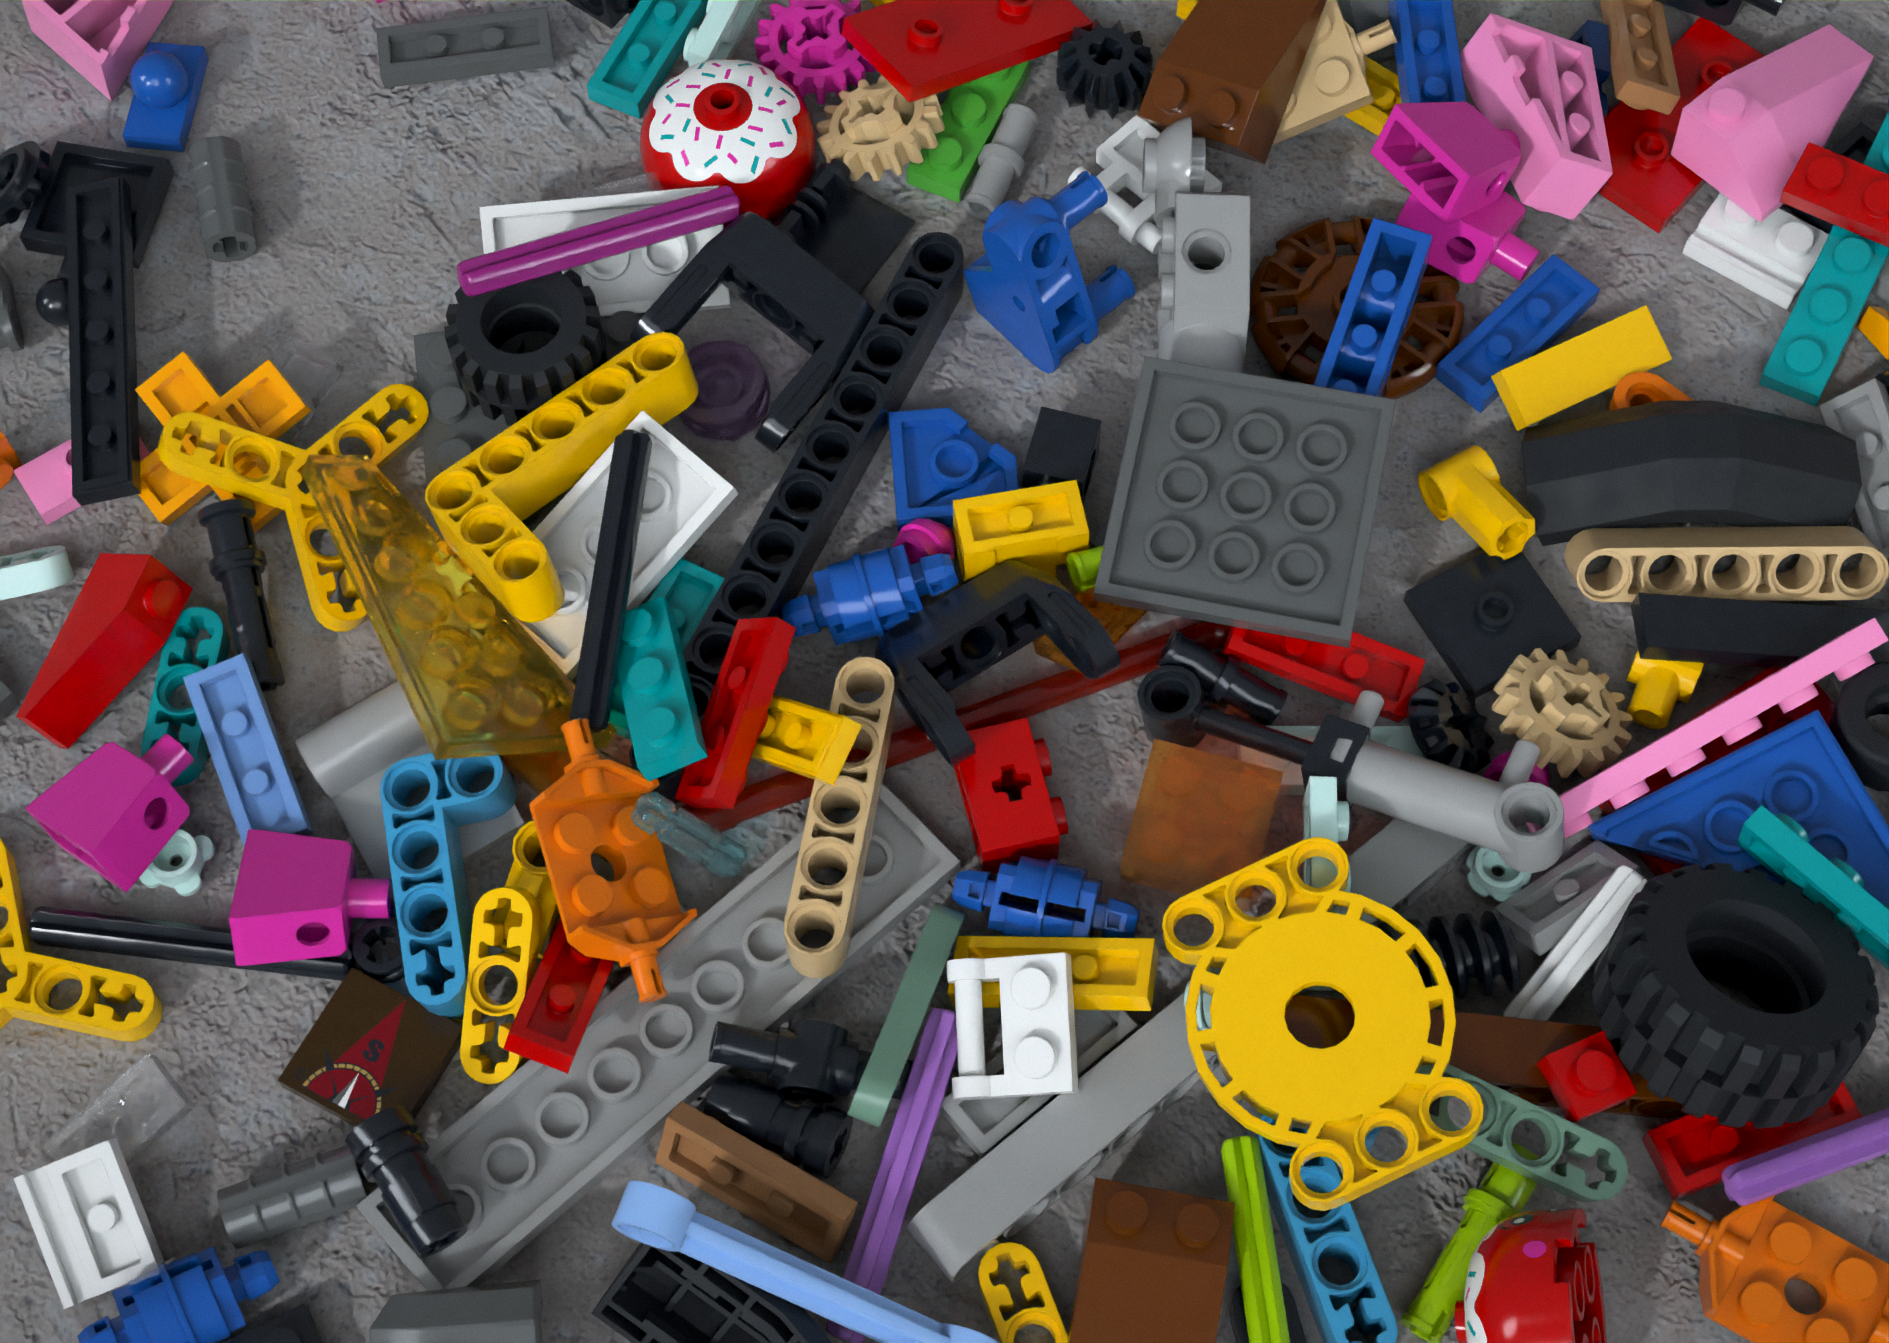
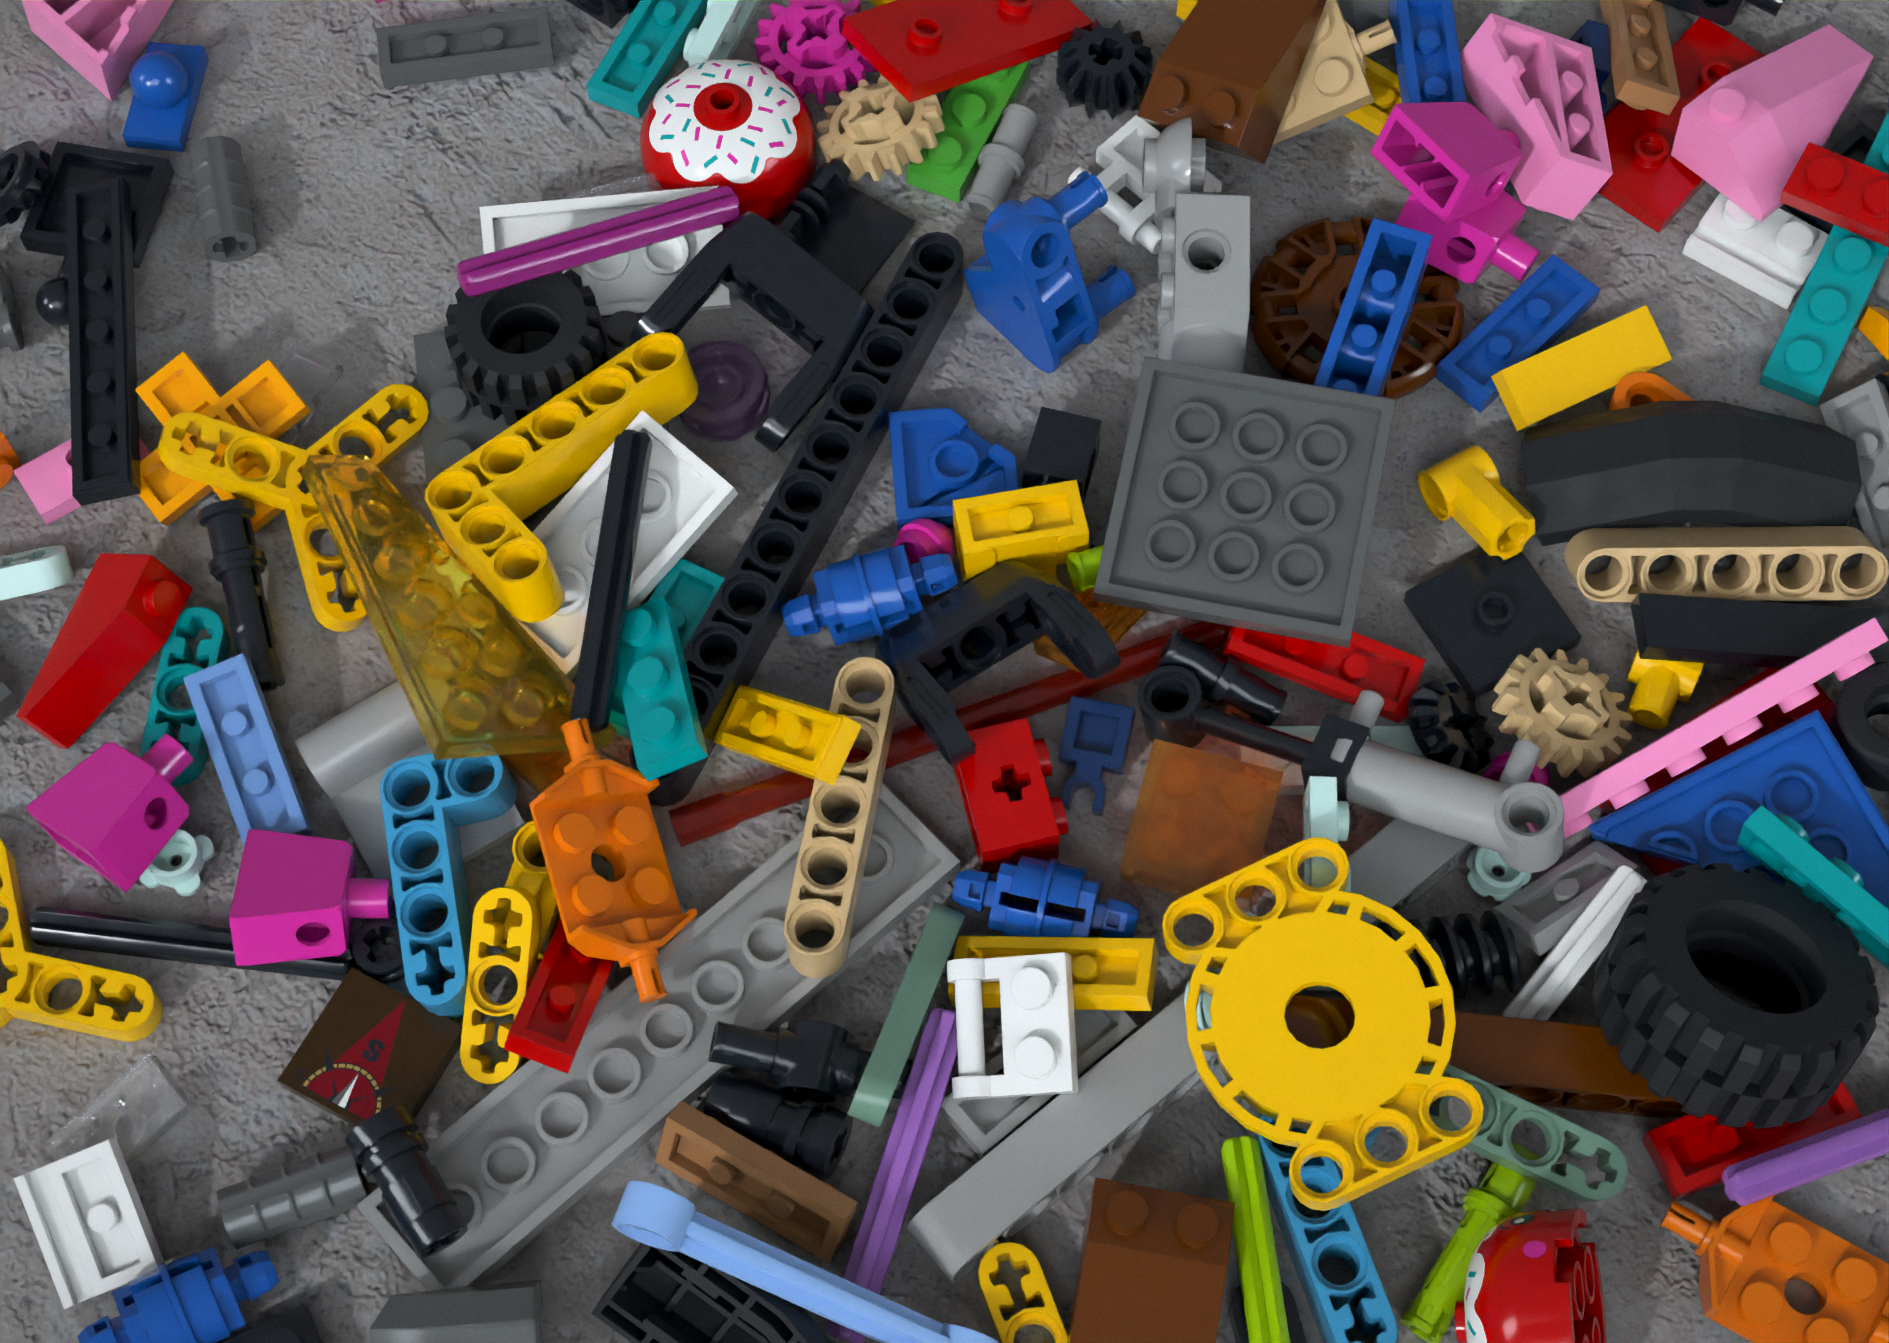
(688, 835): clear light blue axle -> none
(737, 712): red plate -> none
(1096, 743): none -> dark blue plate
(1586, 1077): red plate -> none

